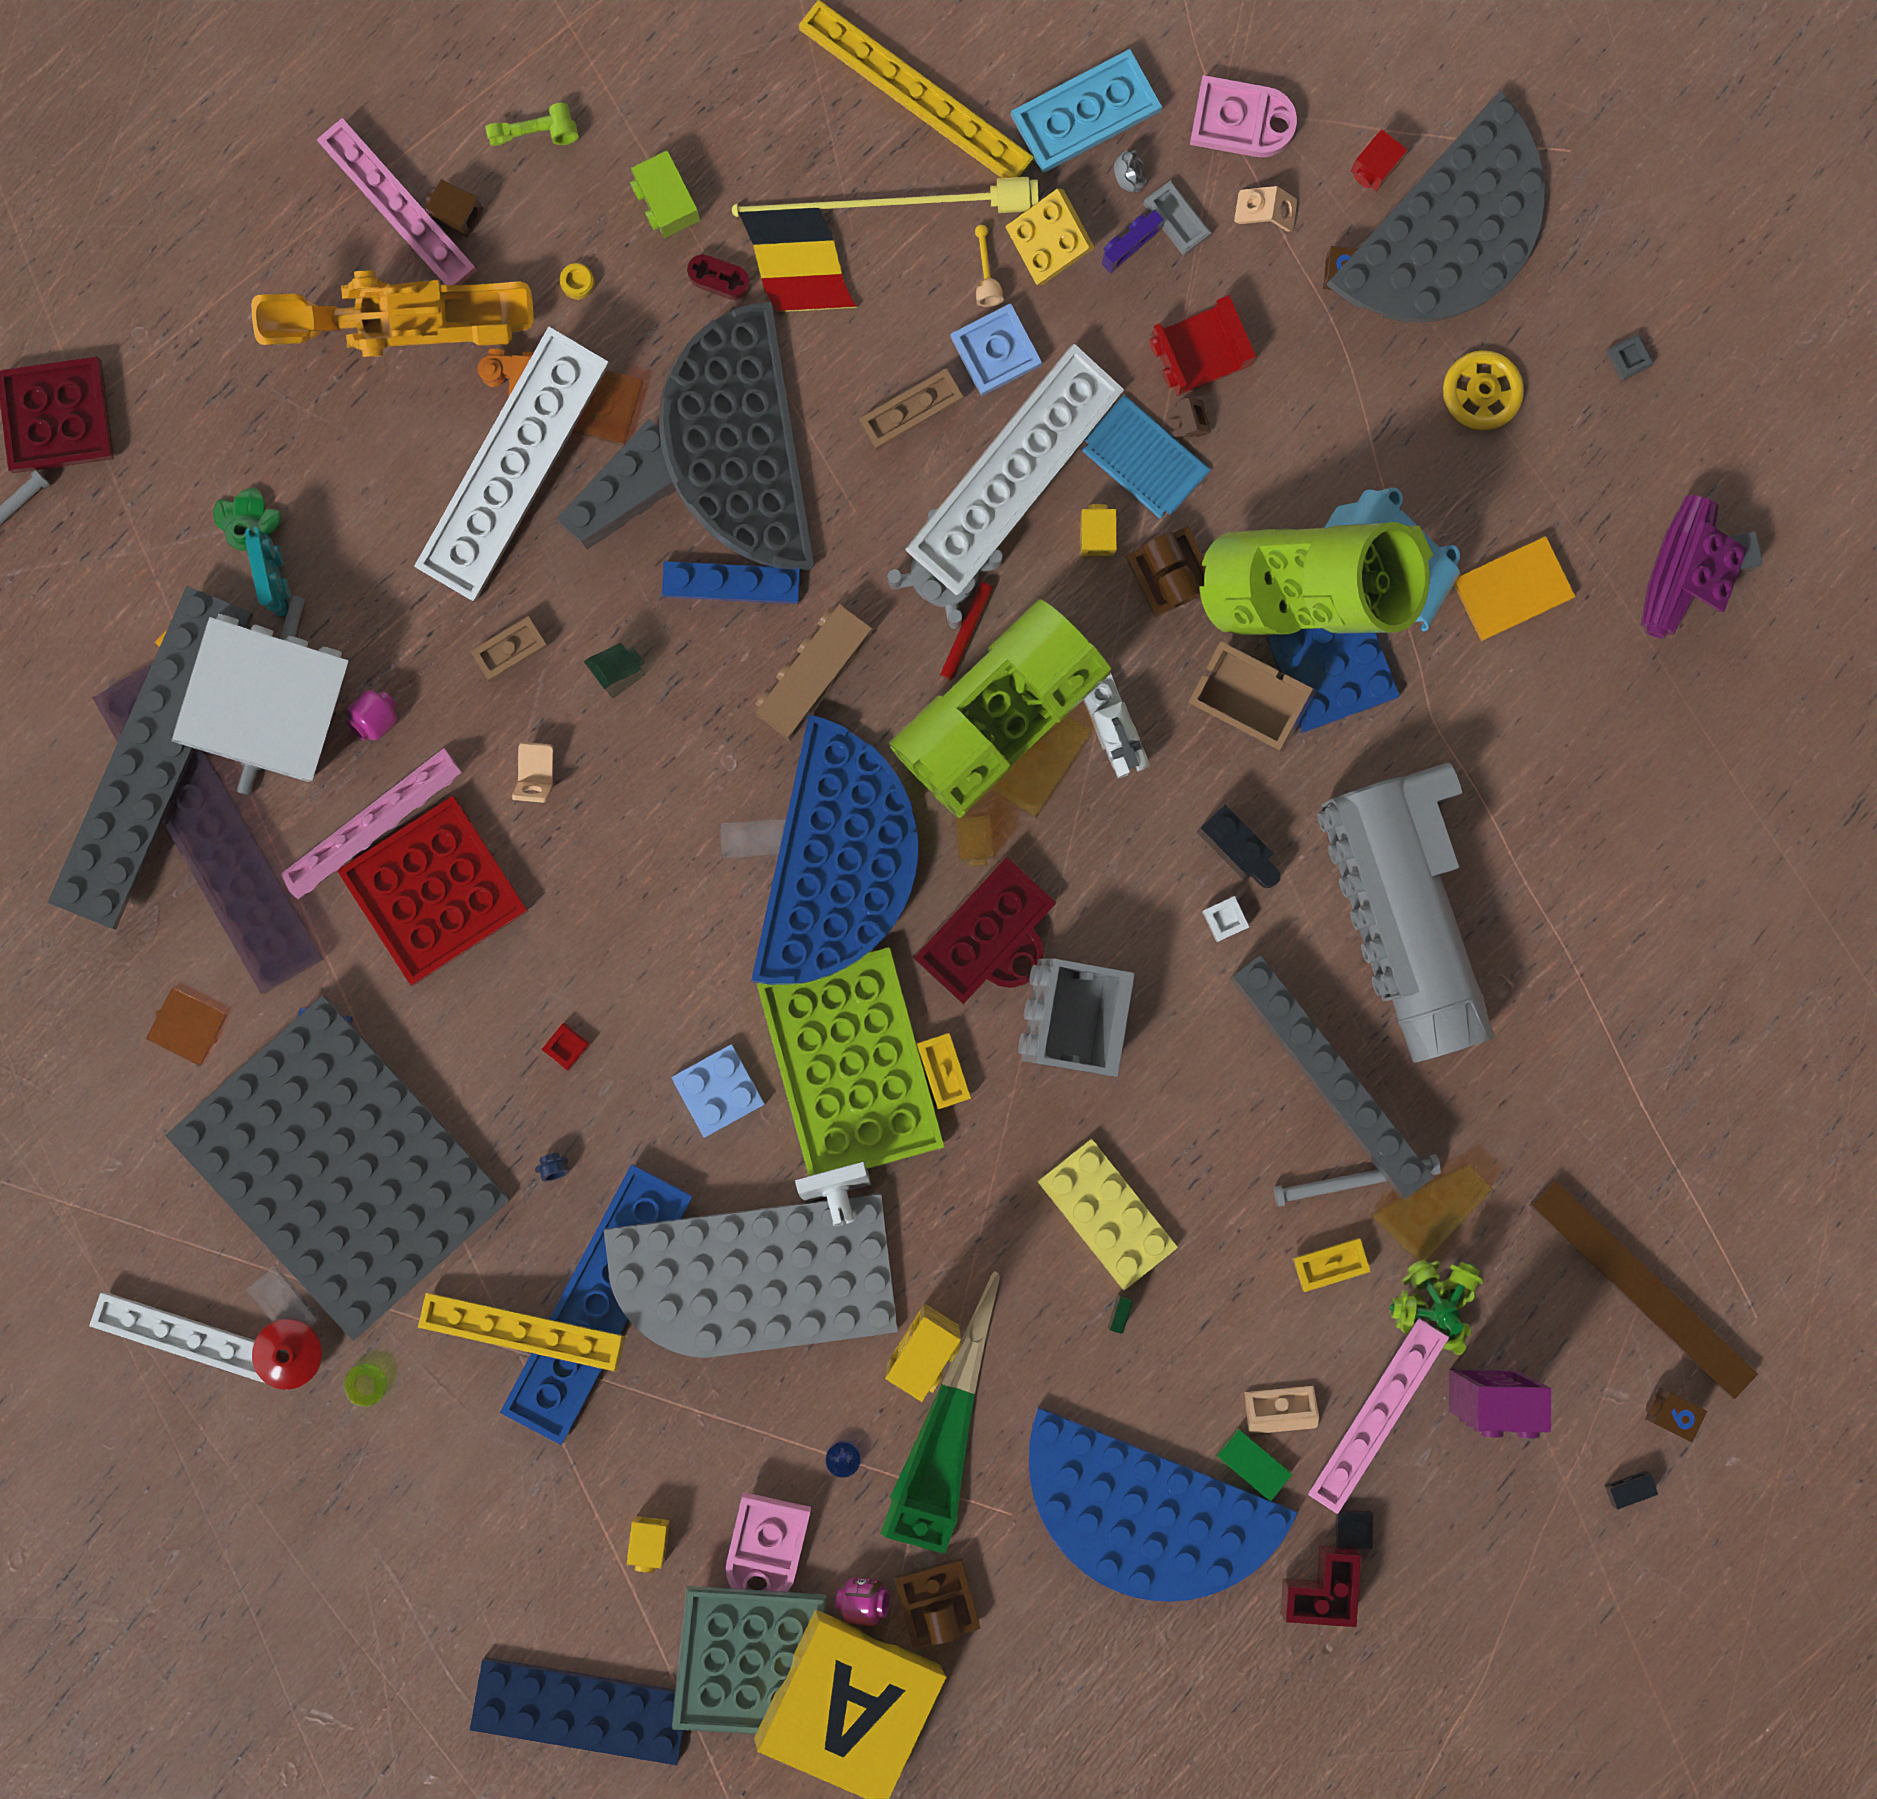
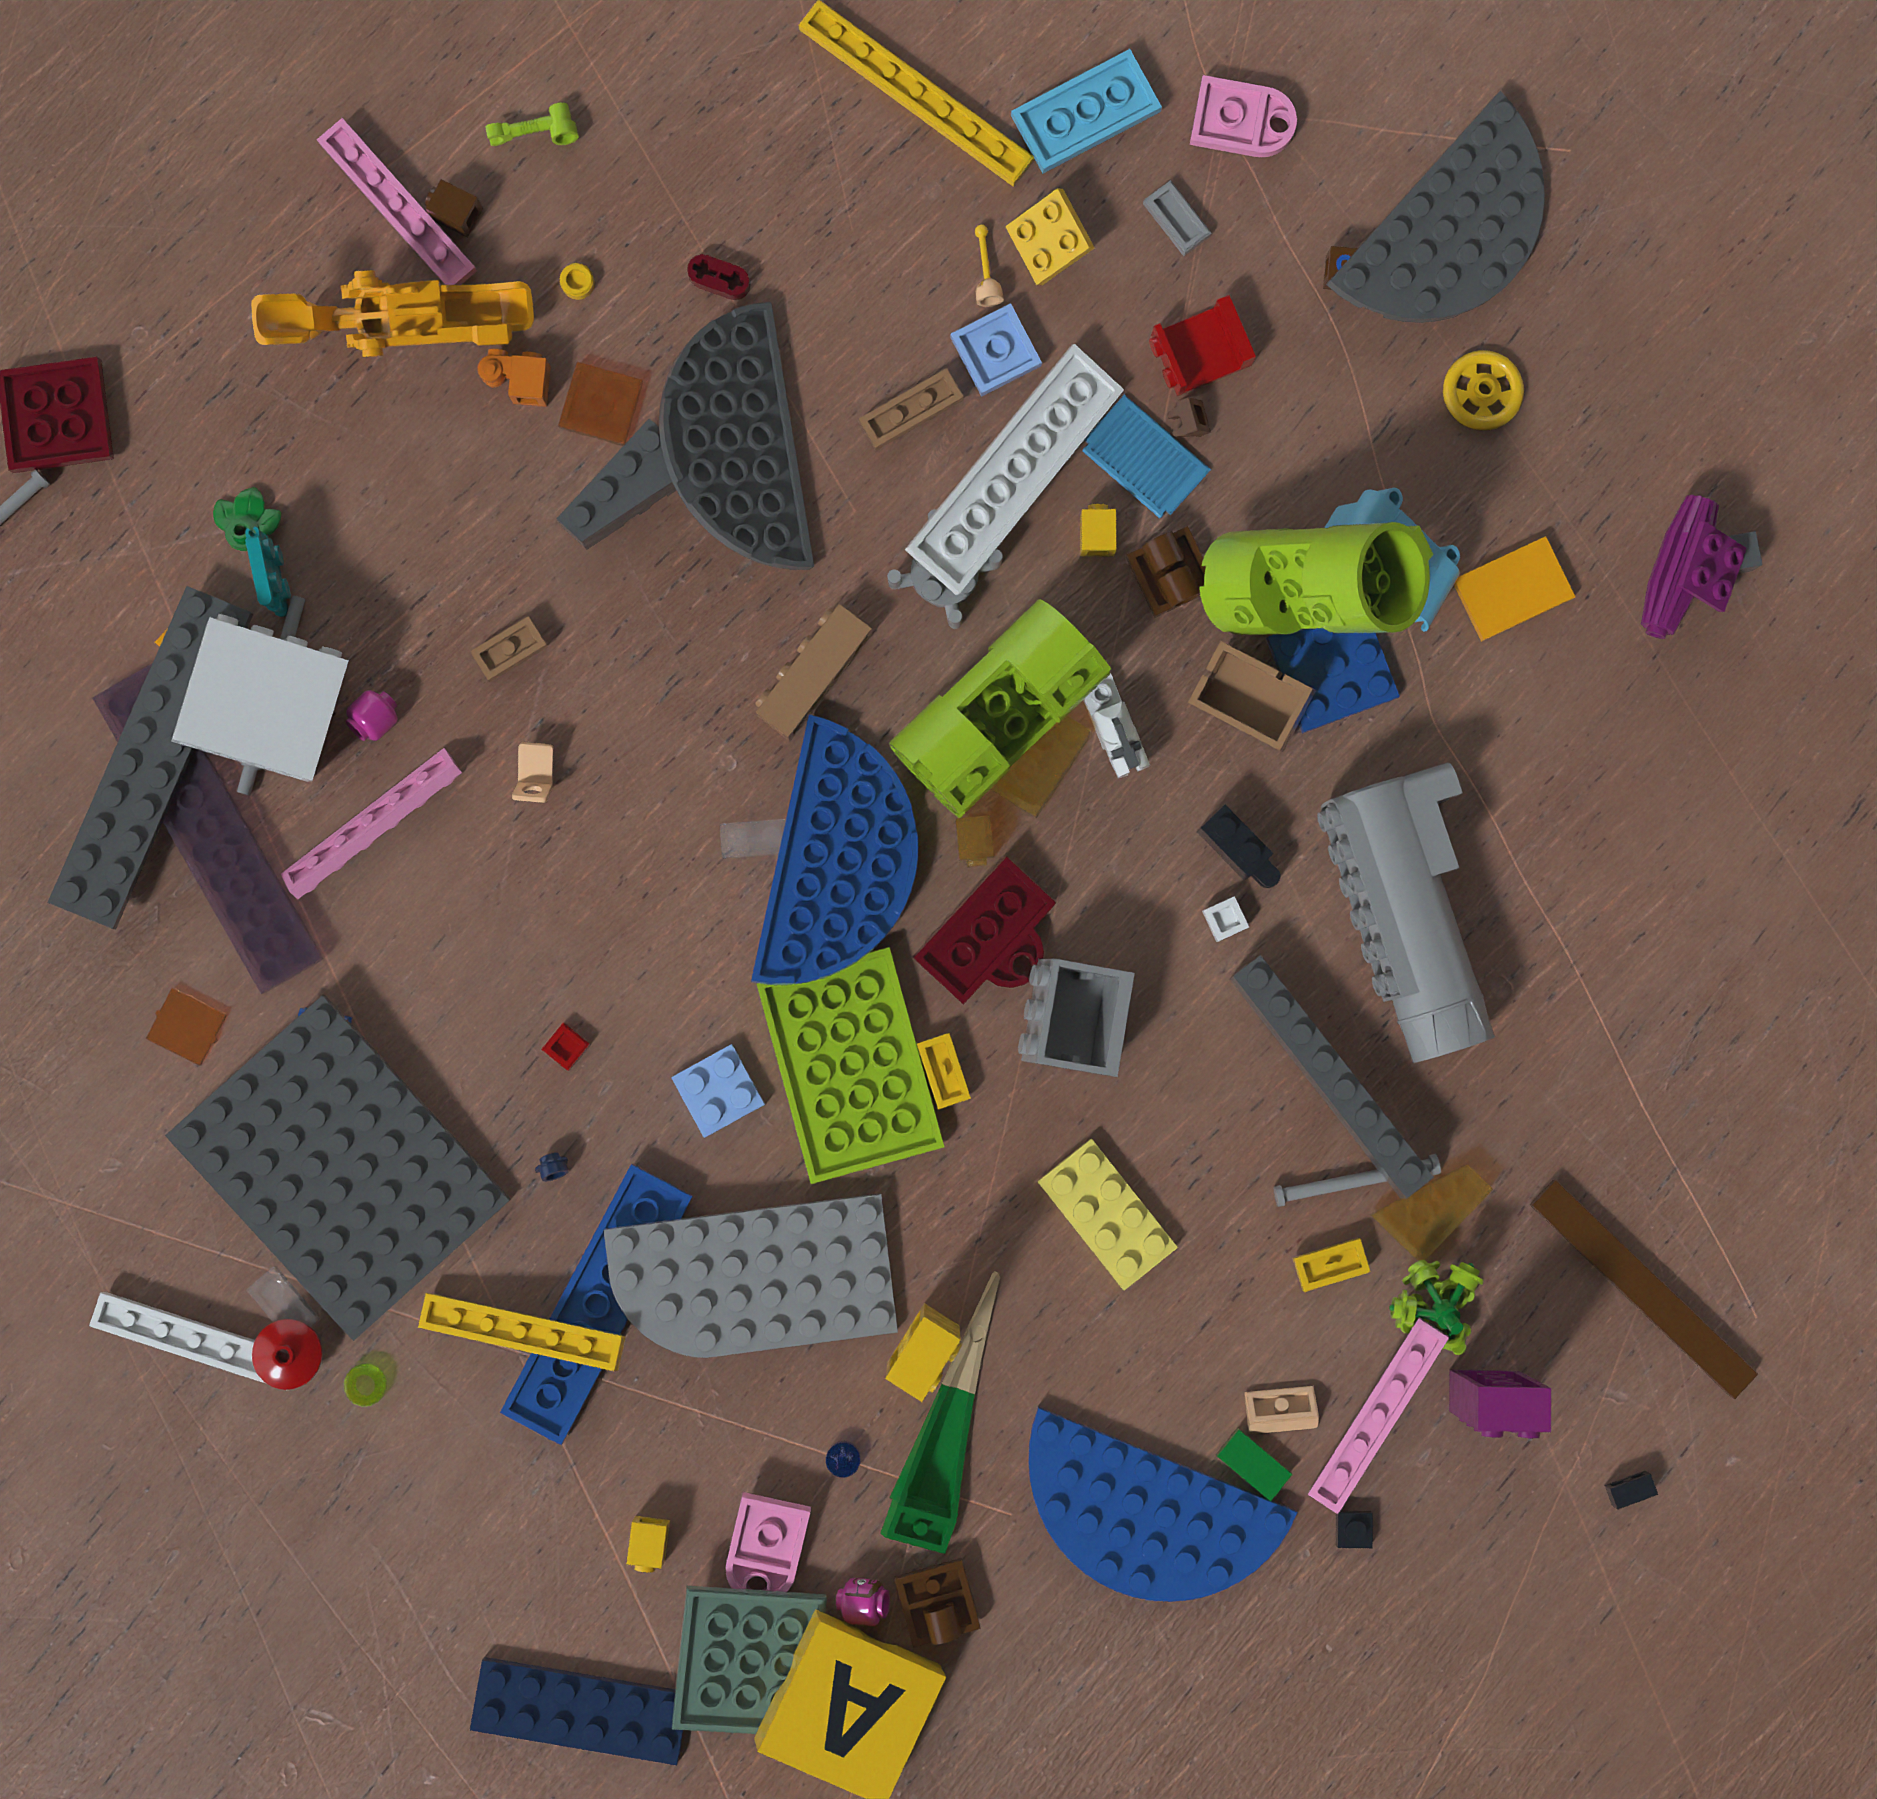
(432, 891): red plate -> none
(512, 464): white plate -> none
(616, 668): clear green slope -> none
(665, 194): lime brick -> none
(730, 582): blue plate -> none
(800, 255): flag -> none
(834, 1186): white tile -> none
(966, 631): red bar -> none
(1120, 1314): dark green tile -> none
(1129, 171): light grey plate -> none
(1140, 232): dark purple plate -> none
(1264, 206): light nougat bracket -> none
(1332, 1597): dark red brick -> none
(1378, 161): red brick -> none
(1630, 357): dark grey tile -> none
(1675, 1414): reddish brown brick -> none

